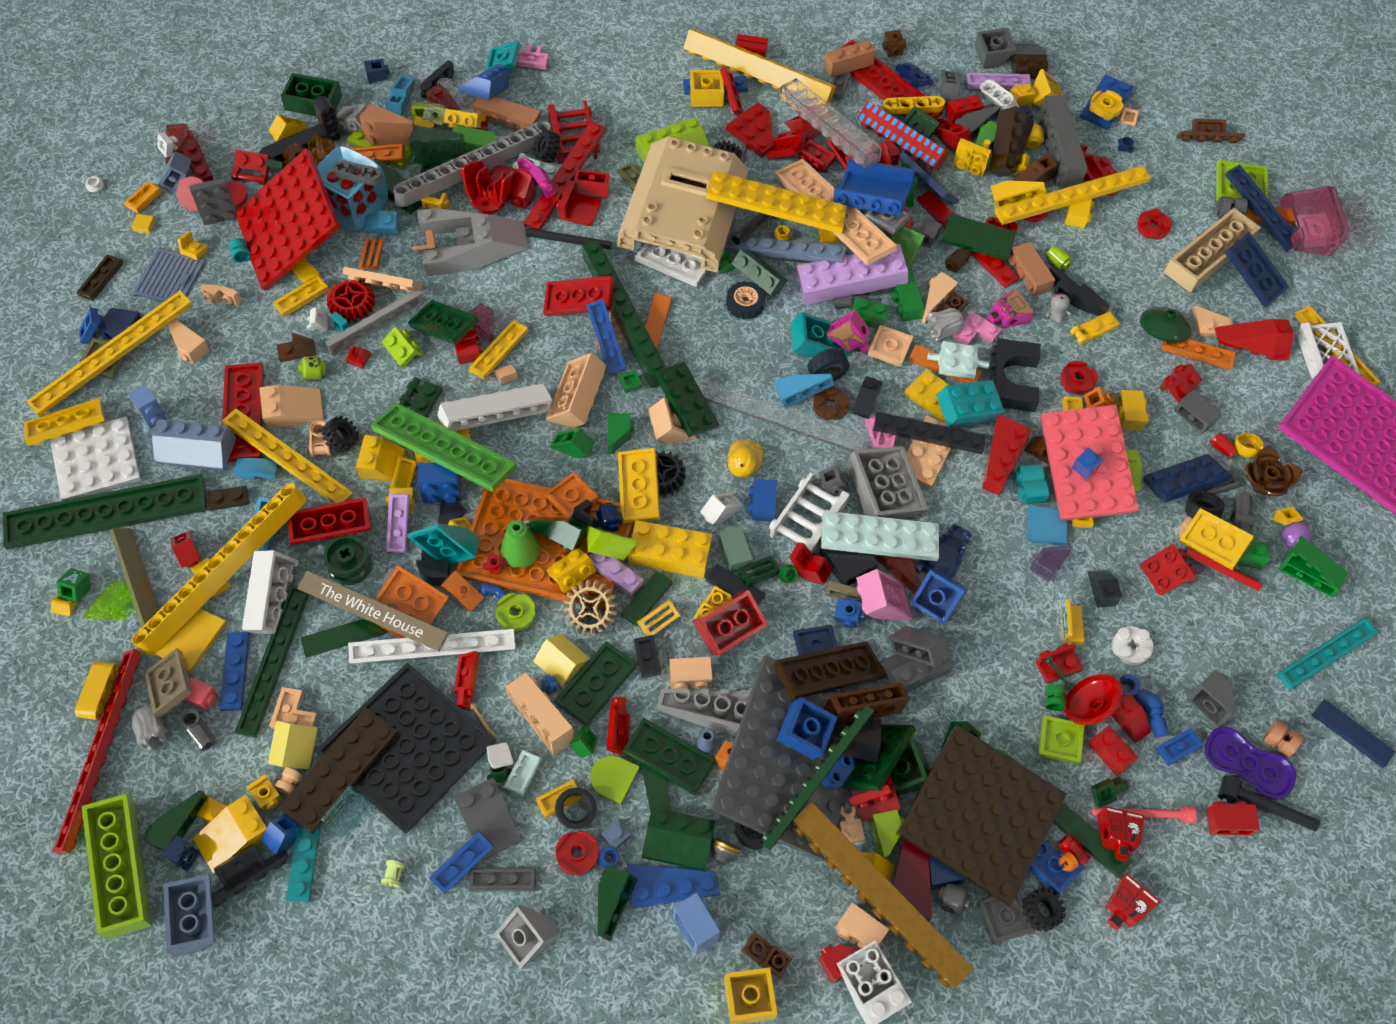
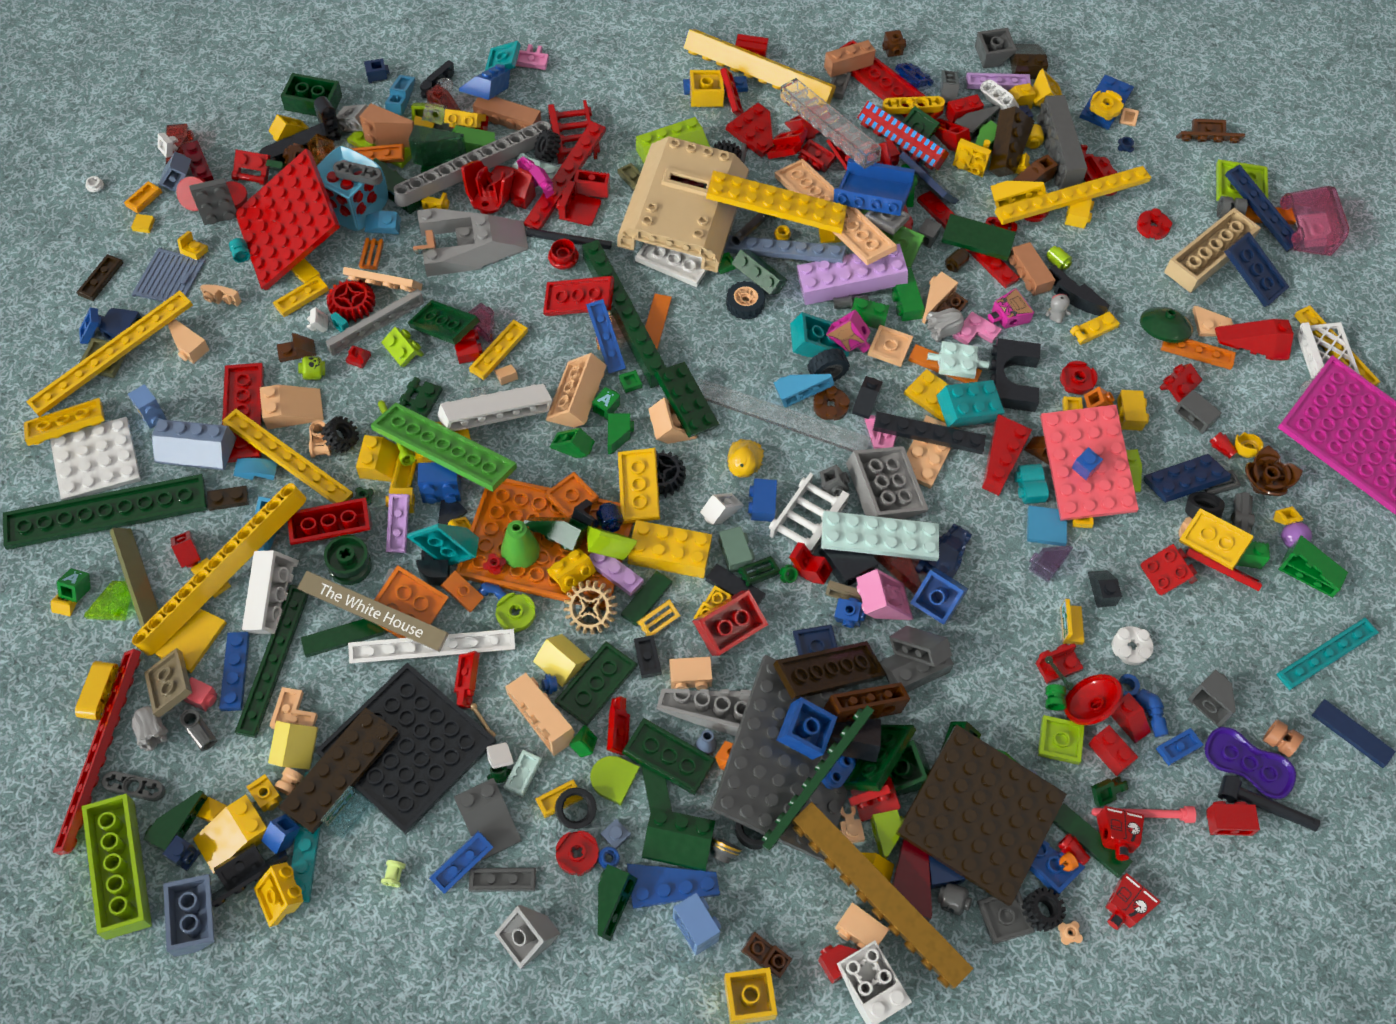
(127, 779): none -> dark grey beam
(278, 893): none -> yellow plate
(367, 492): none -> dark green plate
(405, 455): none -> lime piece
(563, 254): none -> red piece
(606, 402): none -> green brick
(1066, 938): none -> light nougat plate

